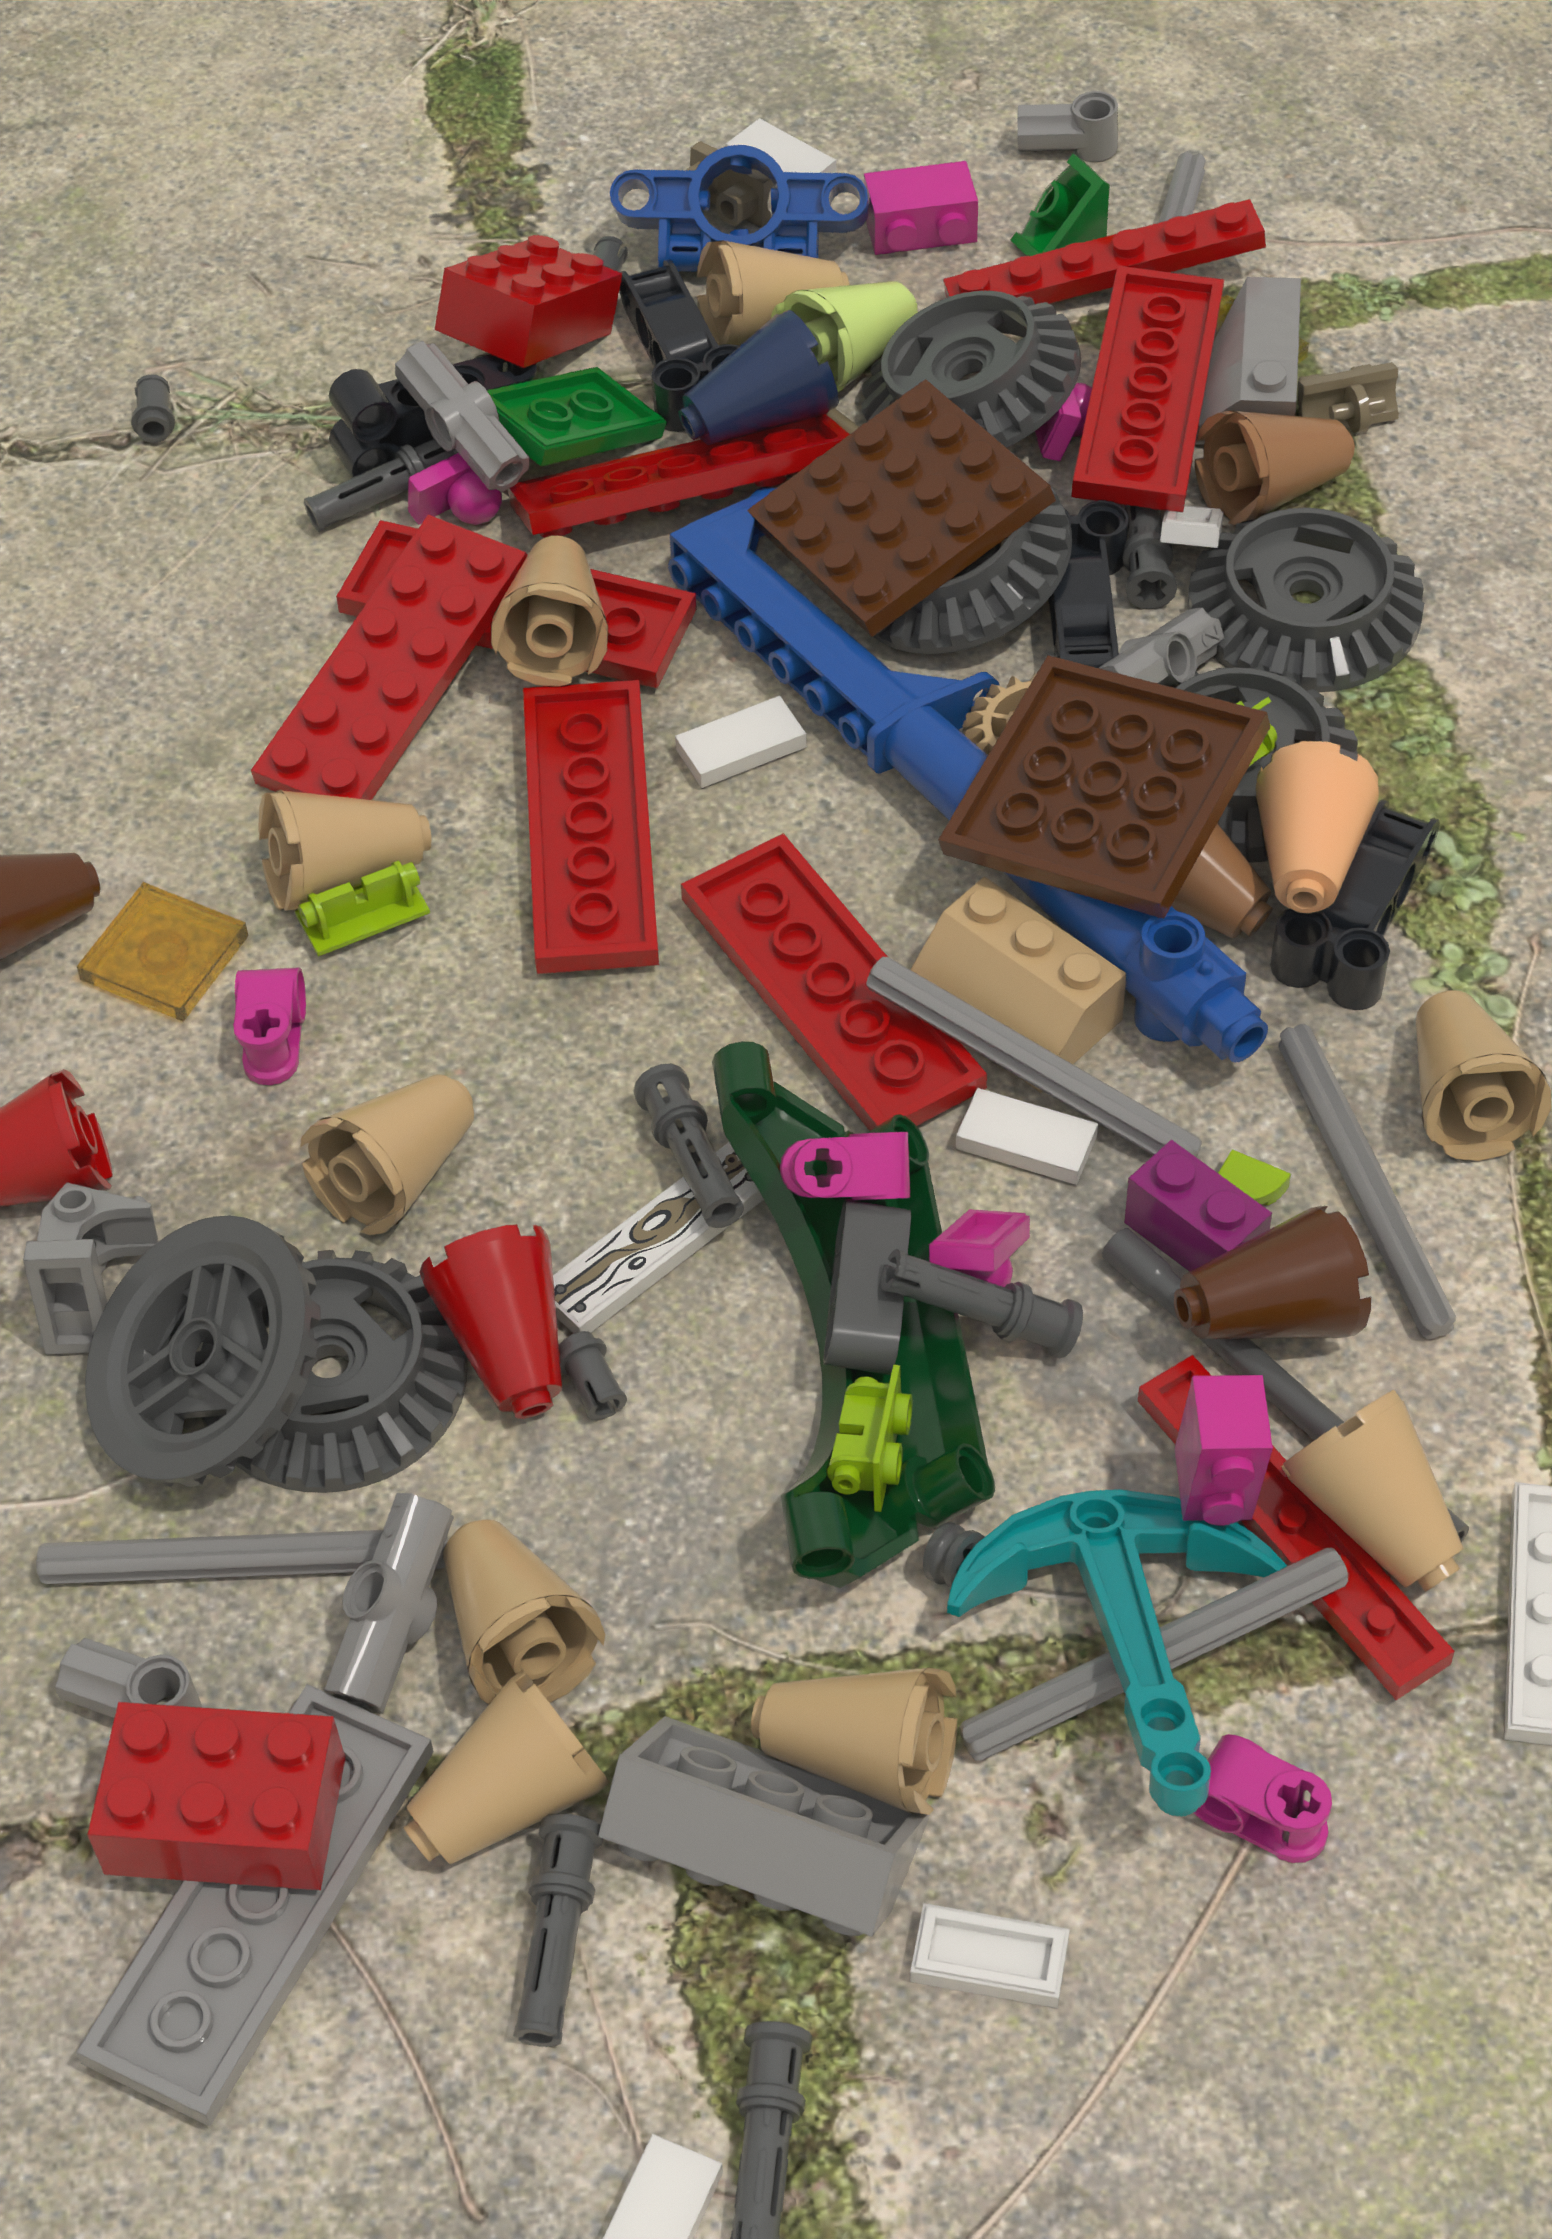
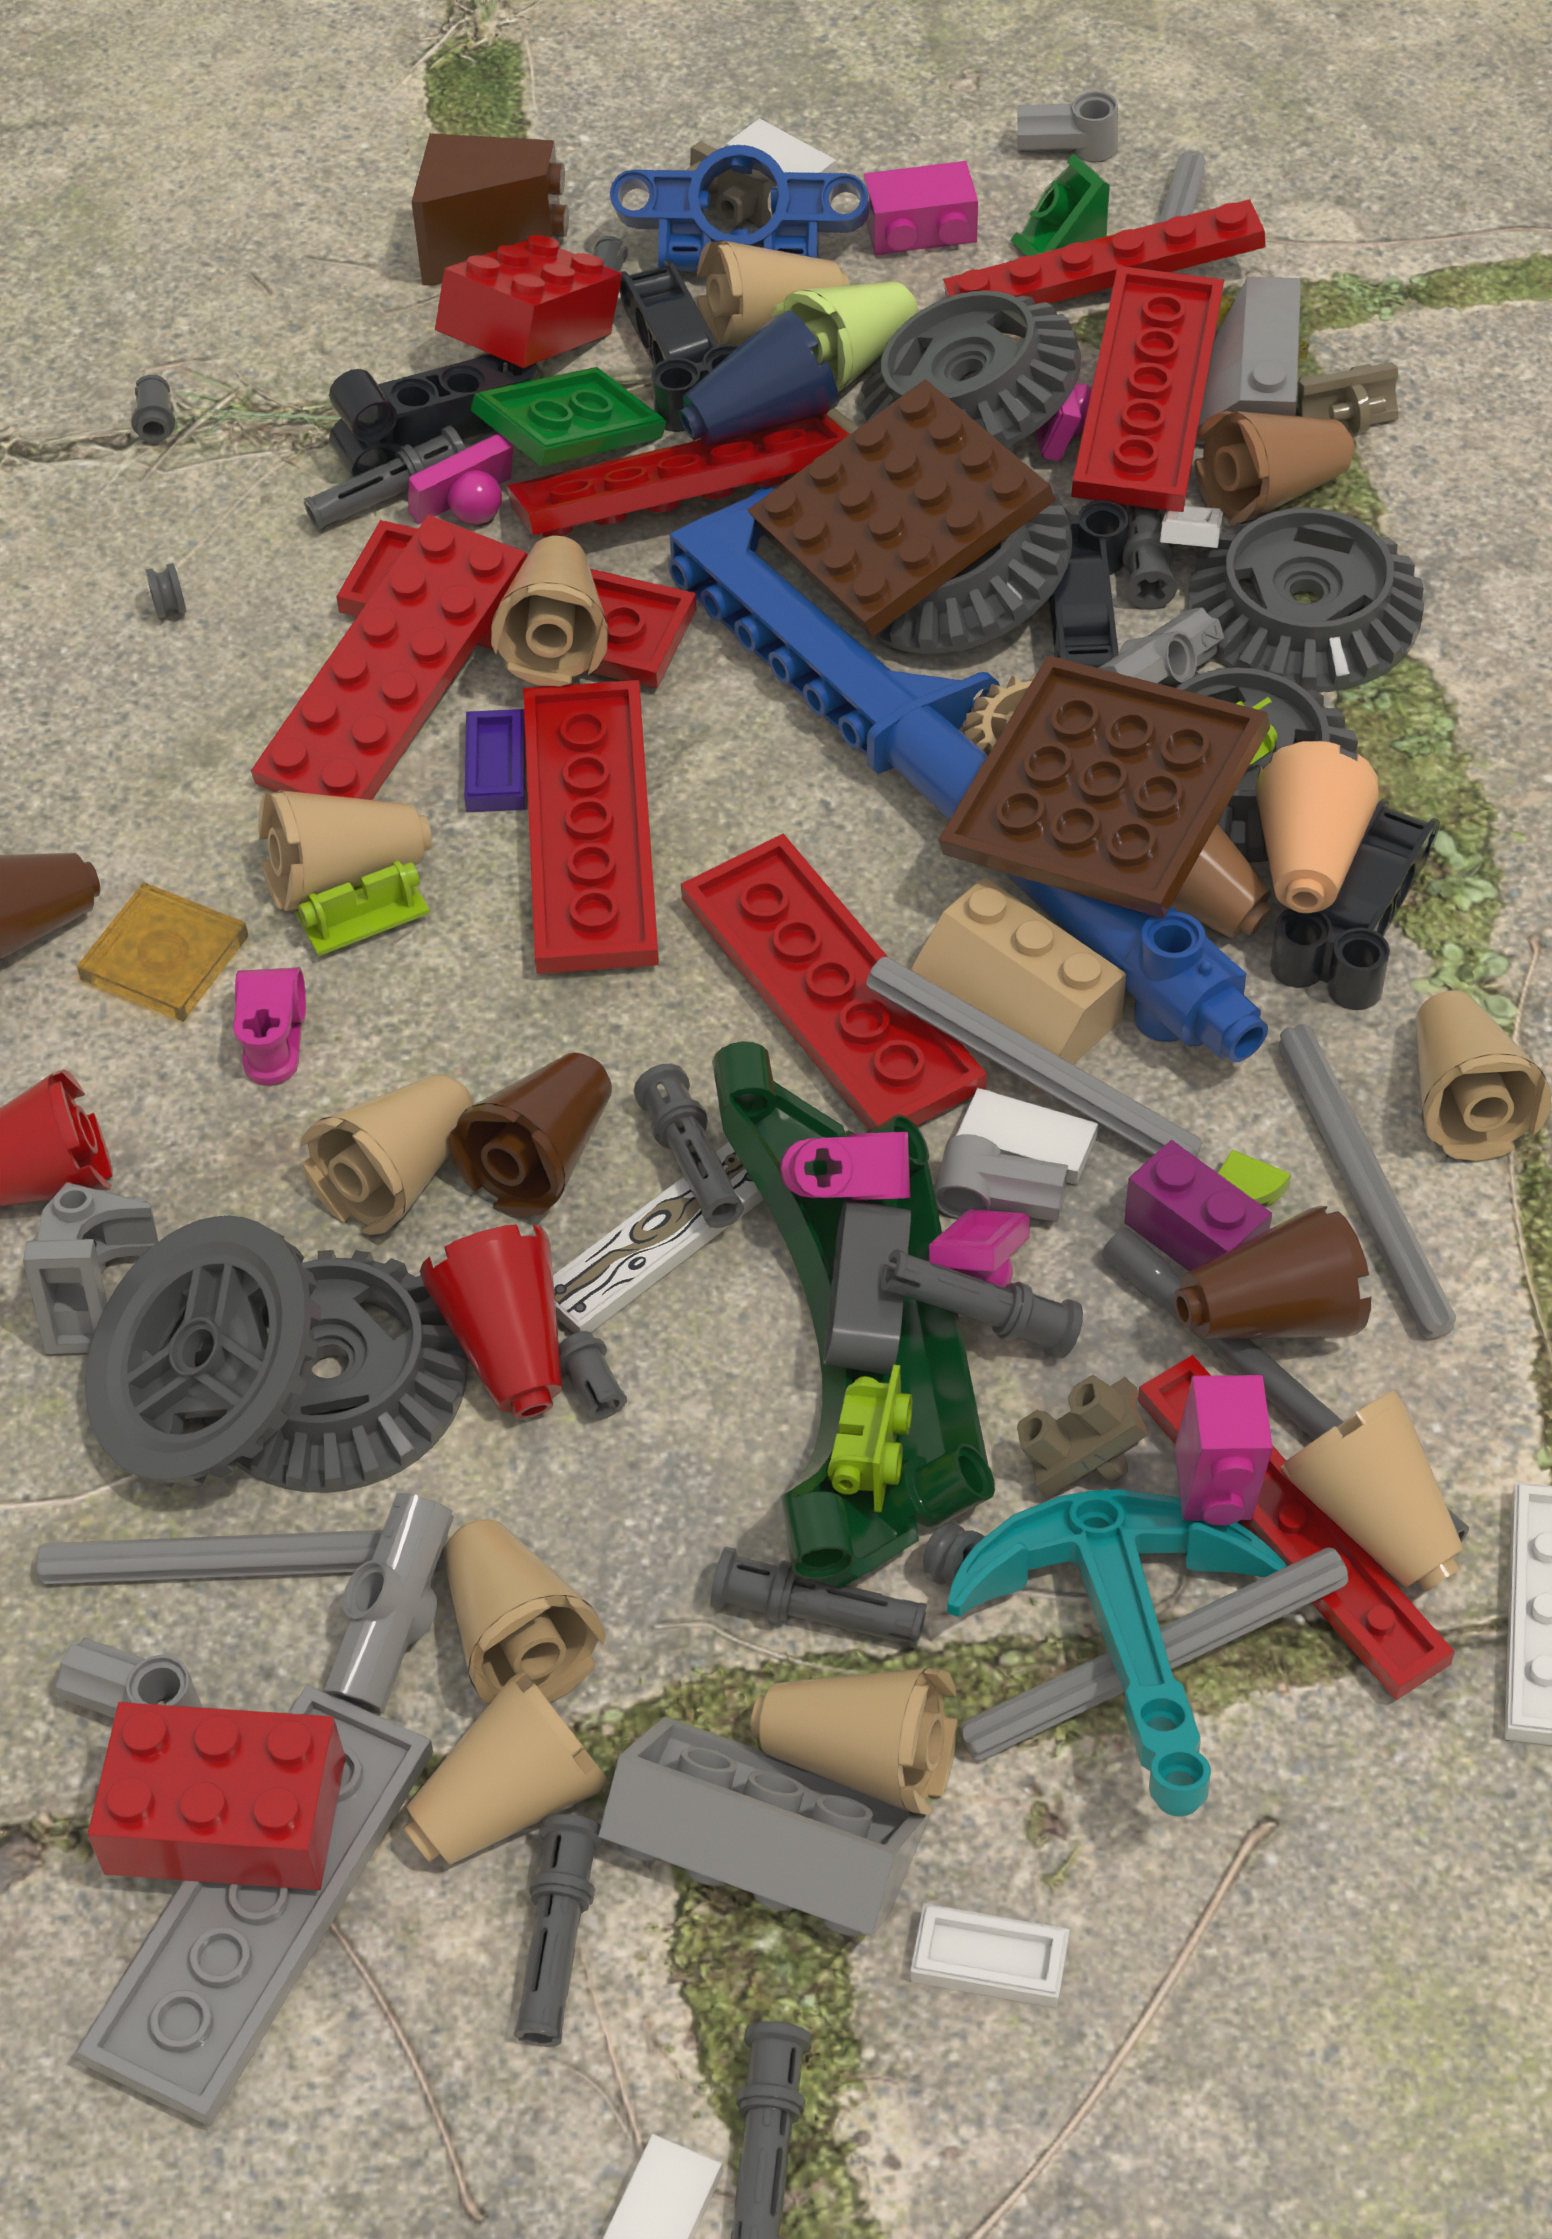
(165, 590): none -> dark grey bush
(461, 416): light grey piece -> none
(484, 196): none -> reddish brown slope
(495, 760): none -> dark purple tile
(531, 1134): none -> reddish brown cone
(740, 741): white tile -> none
(786, 1595): none -> dark grey pin
(982, 1178): none -> light grey piece
(1087, 1439): none -> dark tan hips
(1260, 1798): dark pink piece -> none

